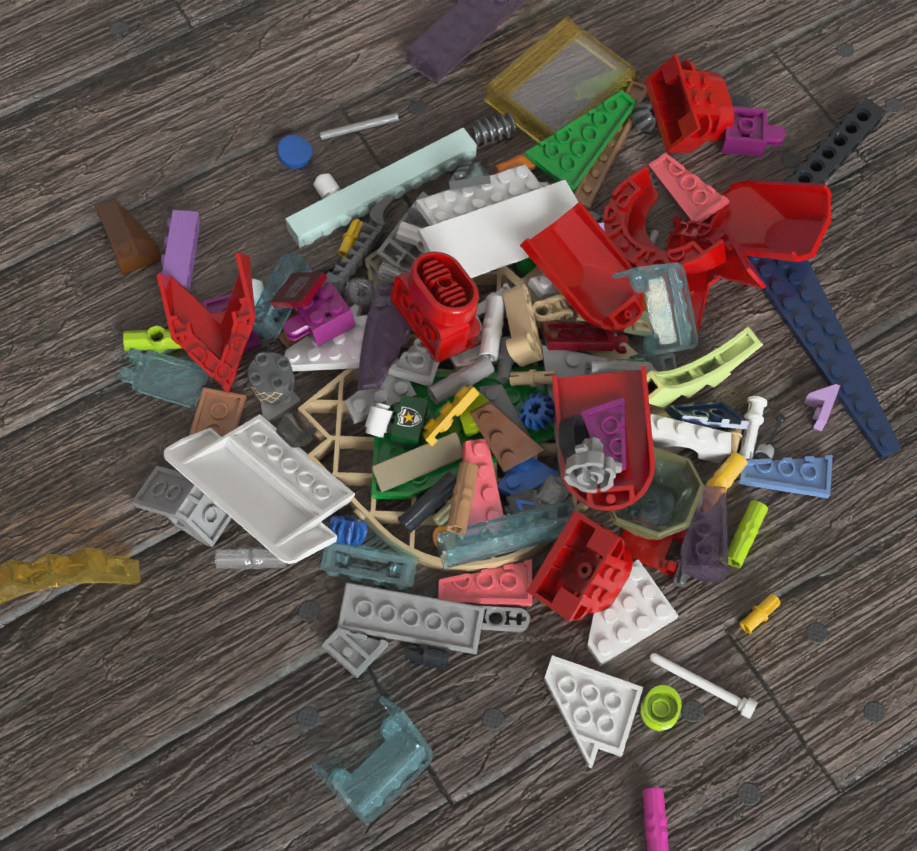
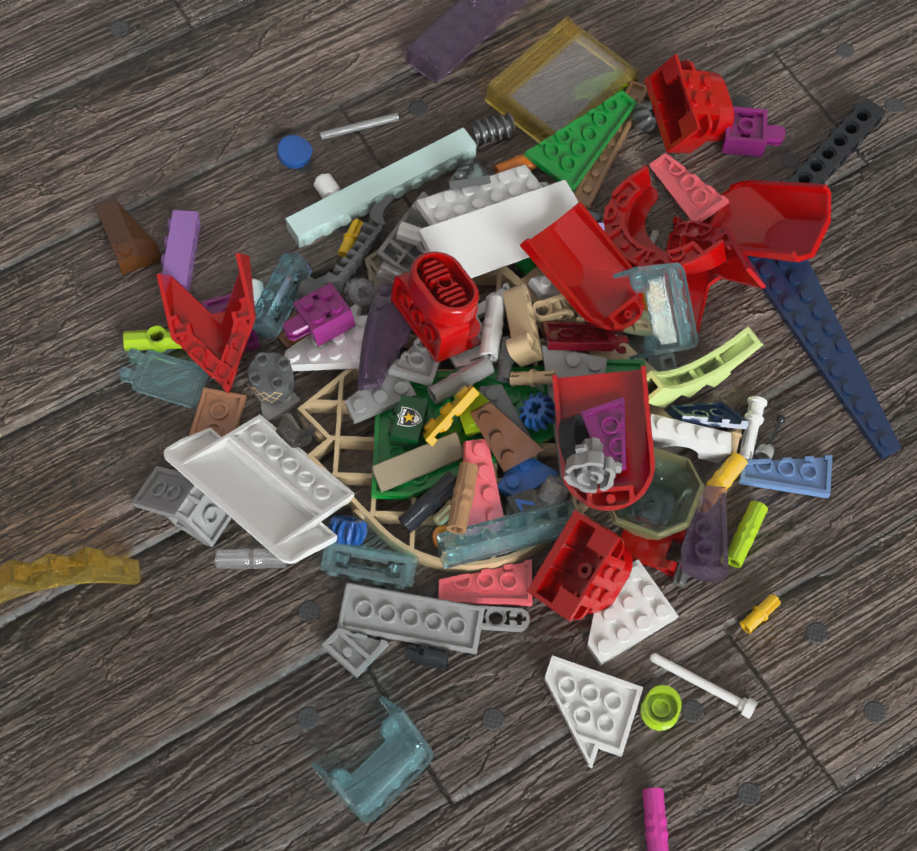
(298, 290): dark red tile -> none
(378, 420): white brick -> none
(601, 366): light grey axle -> none
(823, 402): lavender slope -> none

